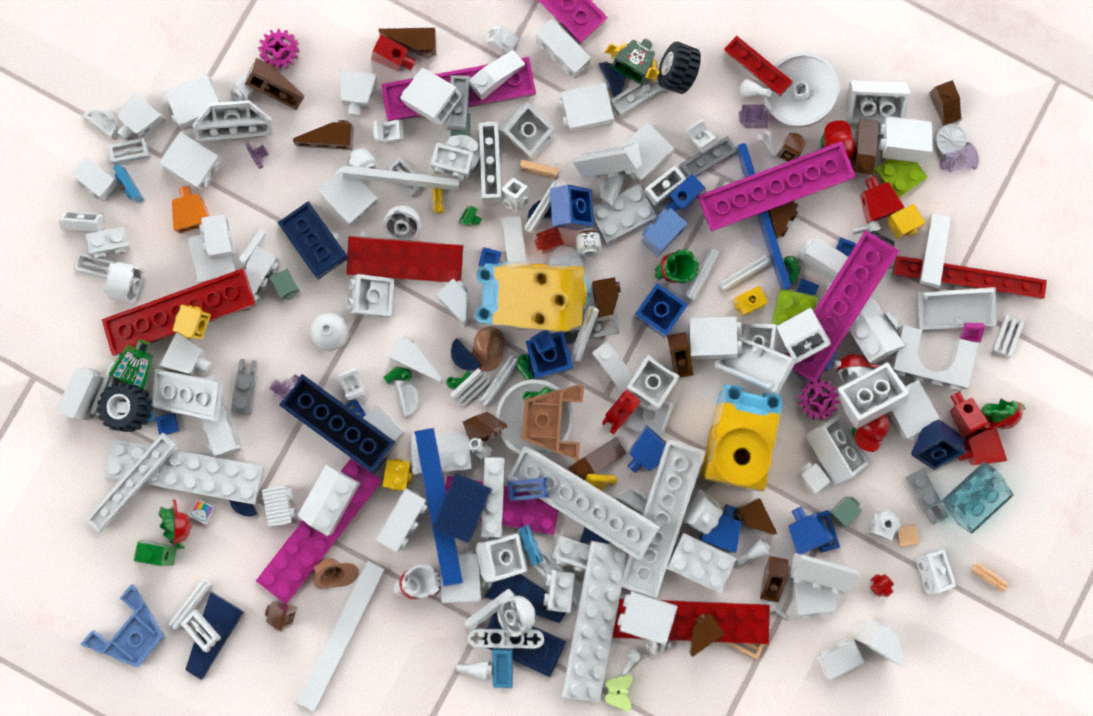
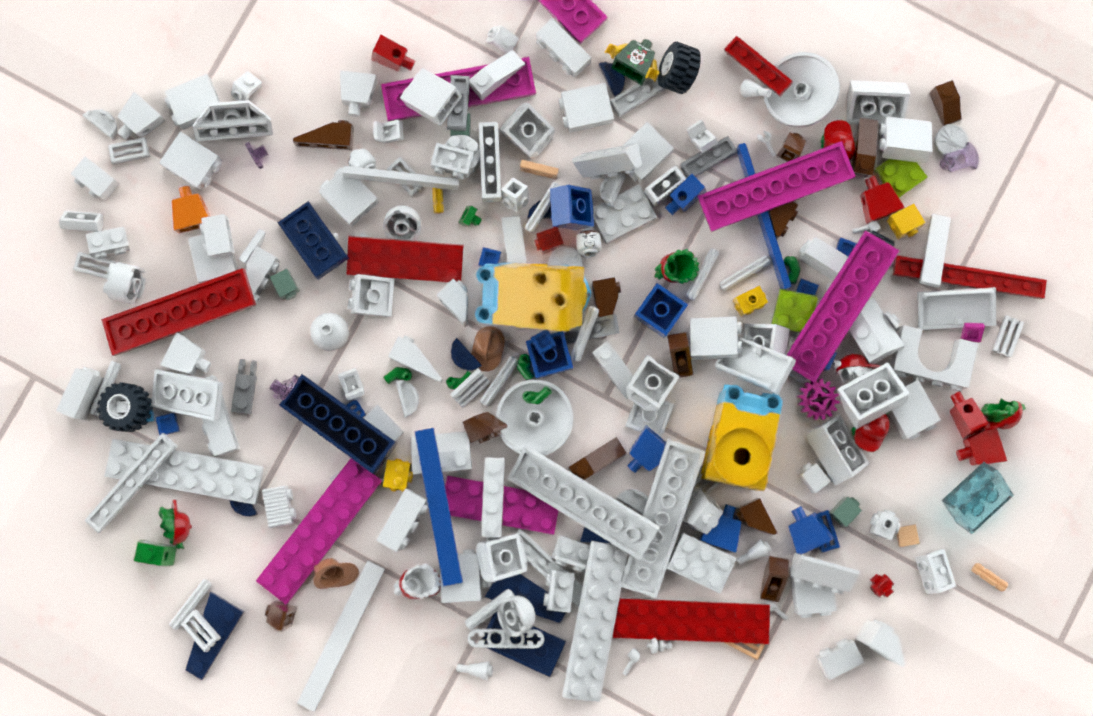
(131, 189): dark azure plate -> none
(133, 364): torso -> none
(135, 638): medium blue wing -> none
(191, 322): yellow head -> none
(202, 511): tile -> none
(271, 45): dark pink gear -> none
(272, 83): reddish brown slope -> none
(328, 500): white slope -> none
(417, 40): reddish brown slope -> none
(462, 508): dark blue tile -> none
(480, 448): white bar -> none
(502, 667): dark azure tile -> none
(530, 545): dark azure pin -> none
(542, 487): blue tile -> none
(543, 420): nougat wing -> none
(601, 481): yellow tile -> none
(619, 699): yellowish green animal -> none
(621, 410): red hinge -> none
(647, 617): white brick -> none
(663, 232): medium blue brick -> none
(703, 633): reddish brown slope -> none
(754, 116): clear purple brick -> none
(803, 335): white slope -> none
(926, 494): light grey hinge -> none
(938, 445): dark blue slope -> none

